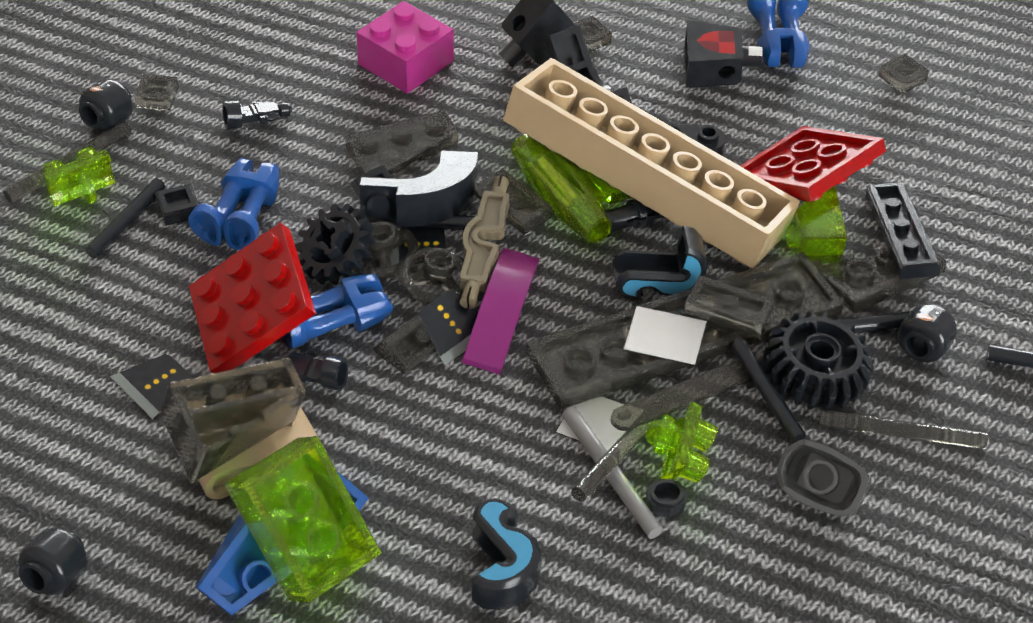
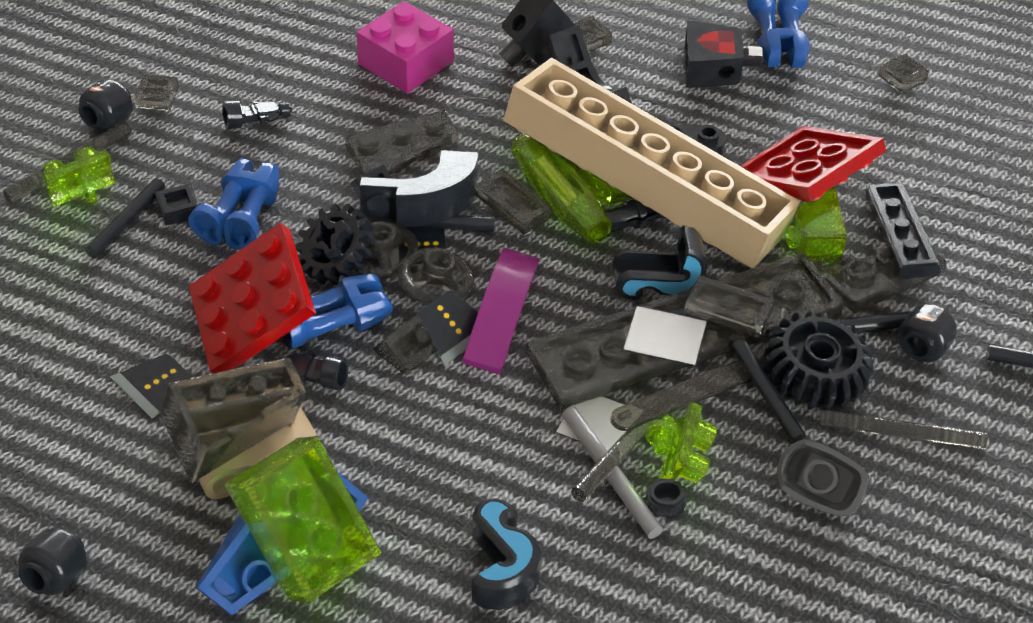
(480, 254): dark tan piece -> none

